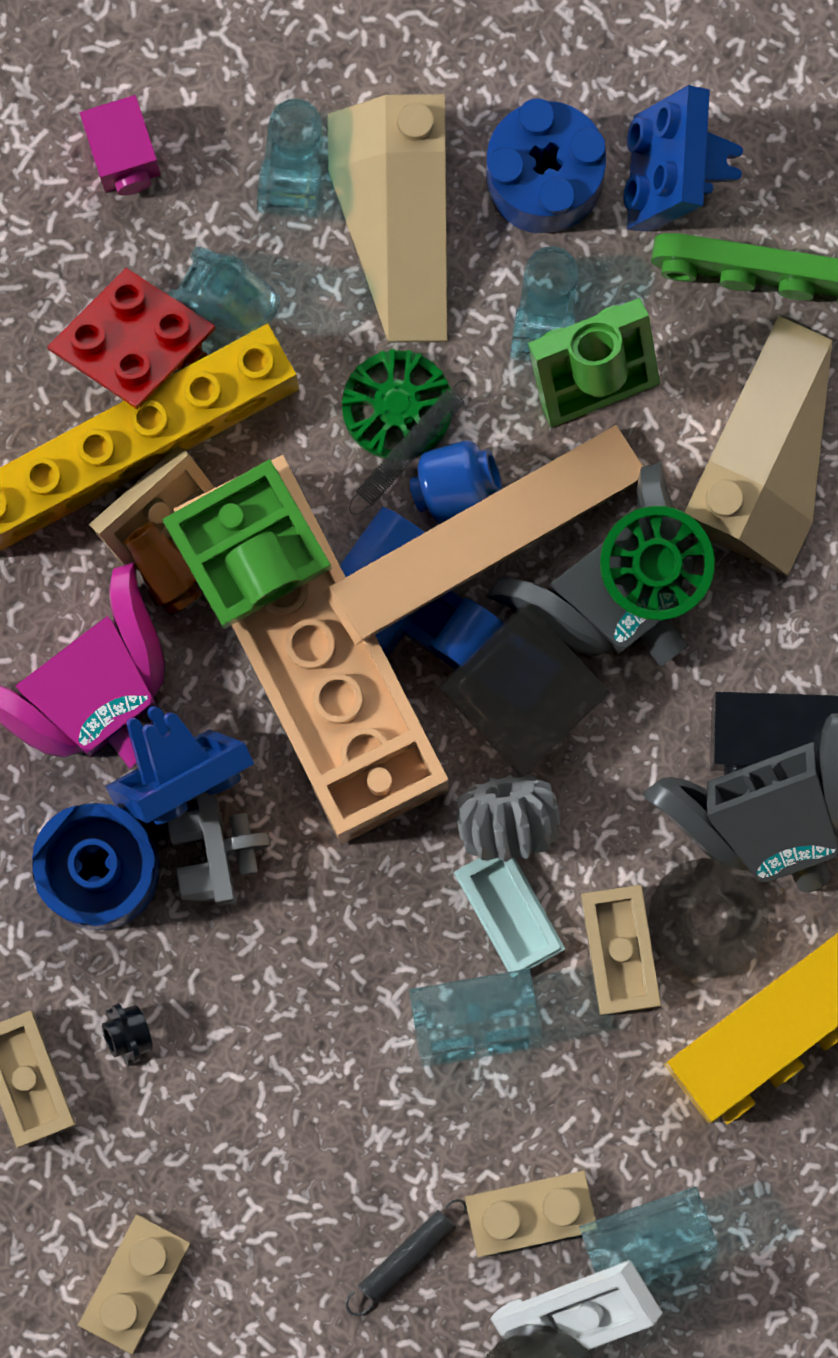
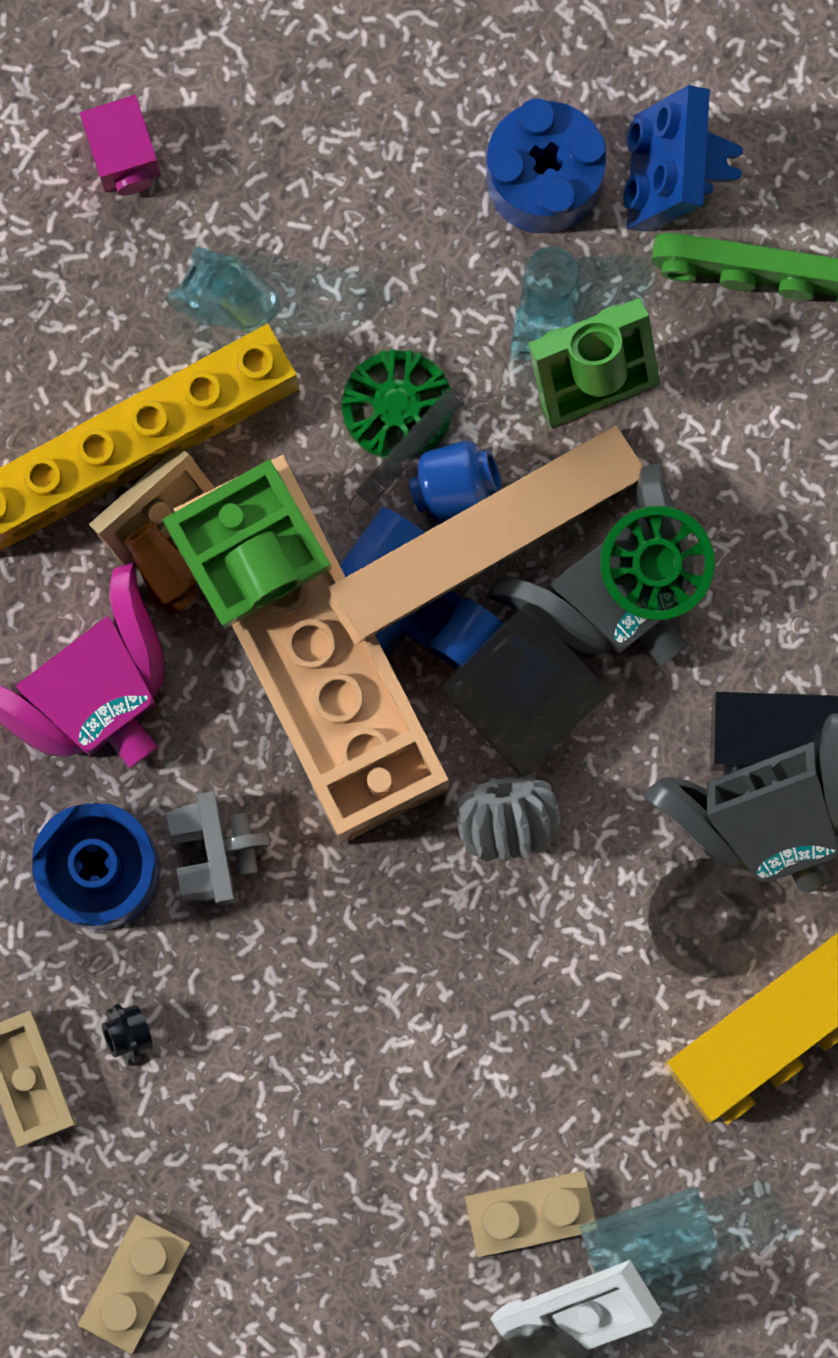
(132, 338): red hinge -> none
(175, 767): blue plate -> none
(292, 171): clear light blue piece -> none
(392, 192): tan wedge -> none
(405, 1257): dark grey piece -> none
(476, 1018): clear light blue hinge -> none
(509, 912): light aqua tile -> none
(620, 950): tan plate -> none
(766, 463): tan wedge -> none

